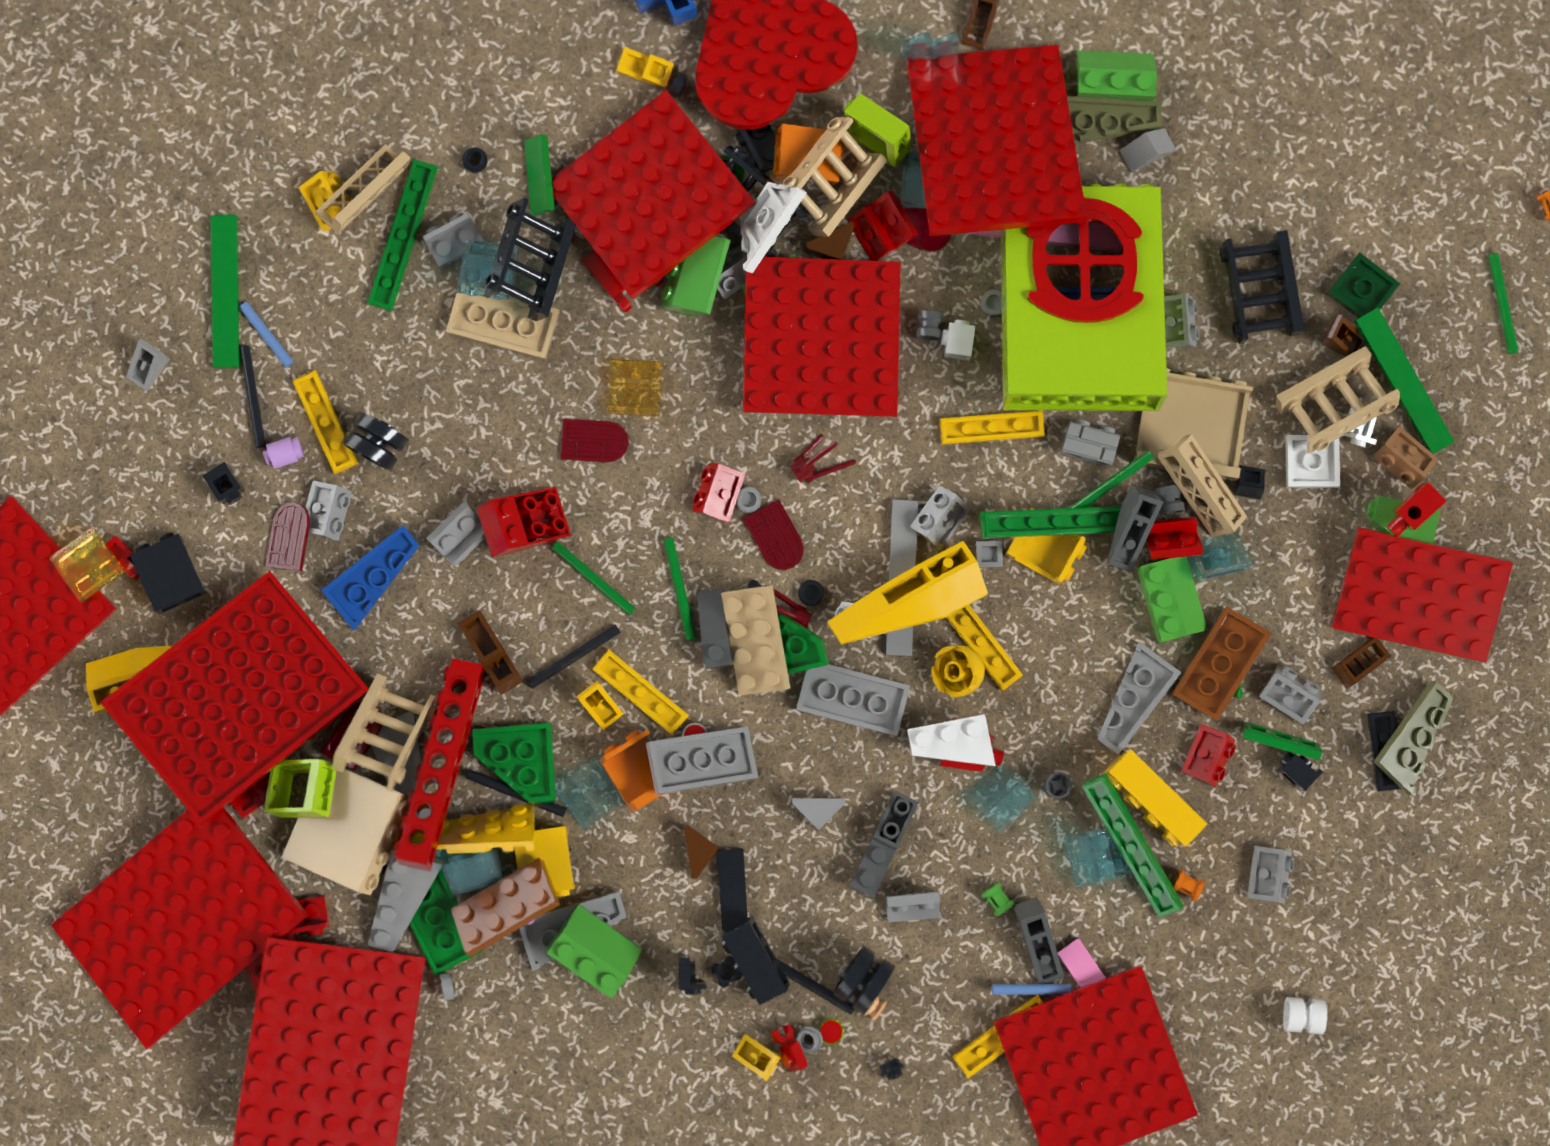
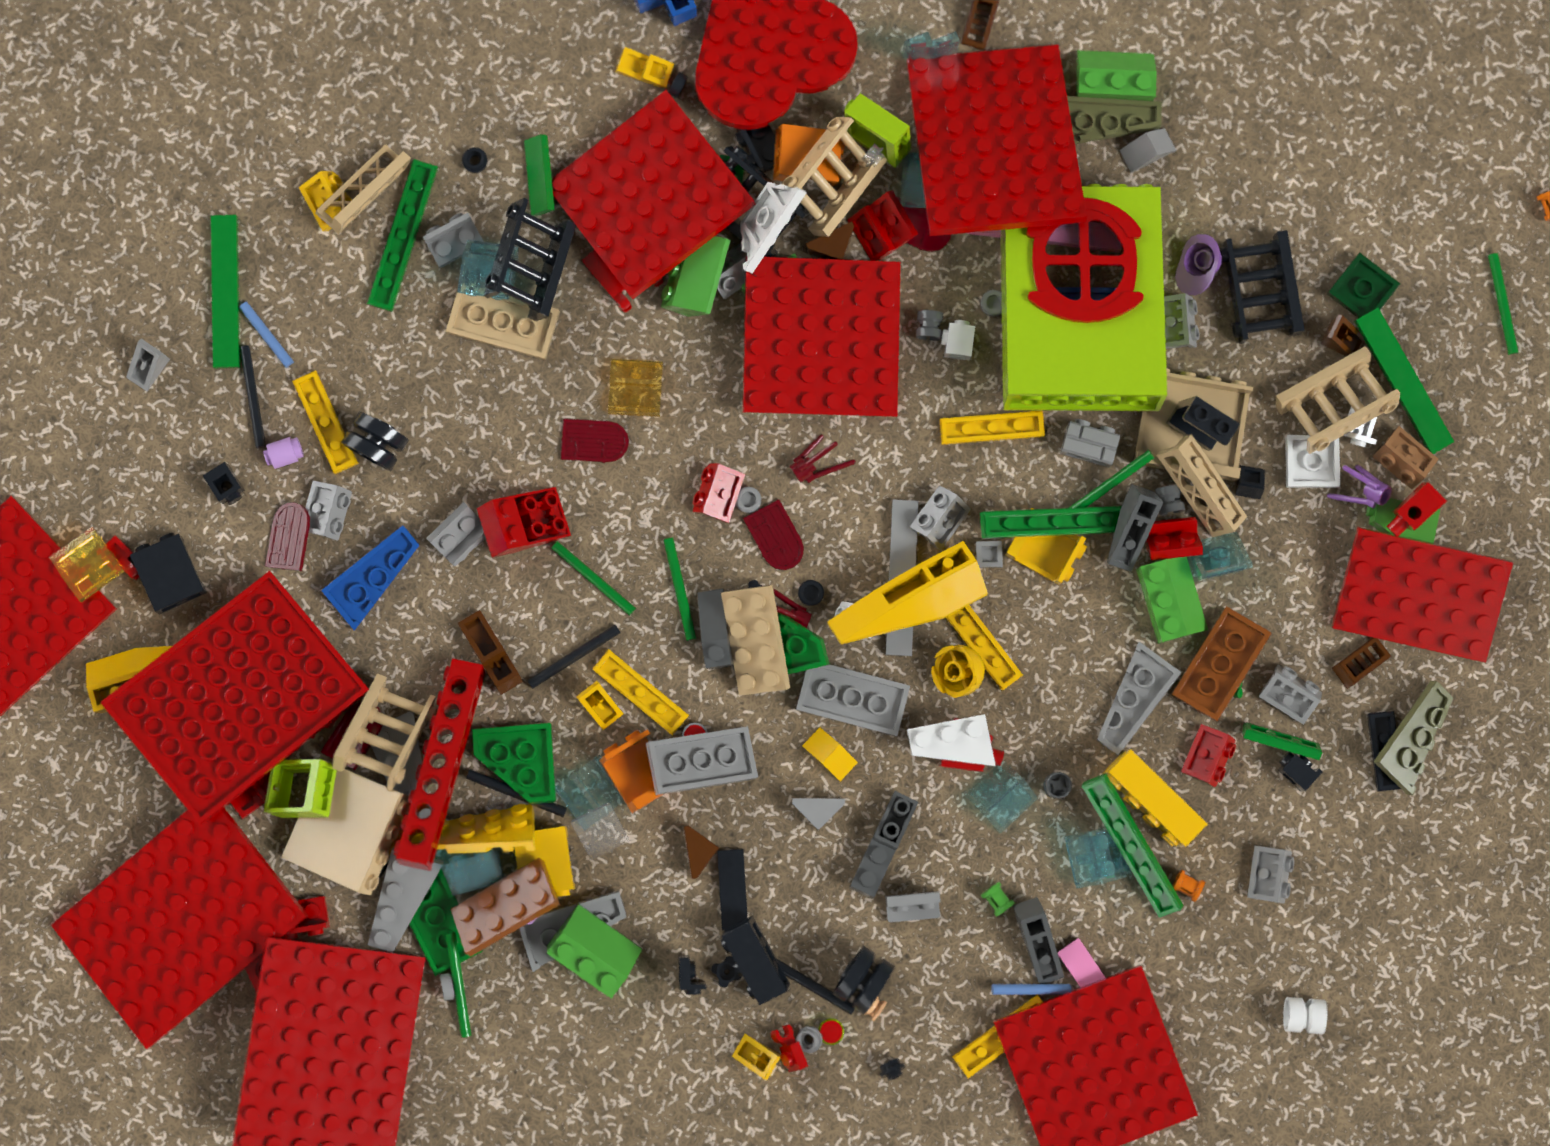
(458, 984): none -> green bar
(600, 830): none -> clear piece
(830, 754): none -> yellow slope
(873, 156): none -> clear plate
(1198, 264): none -> medium lavender piece
(1203, 422): none -> black panel
(1375, 490): none -> medium lavender plant

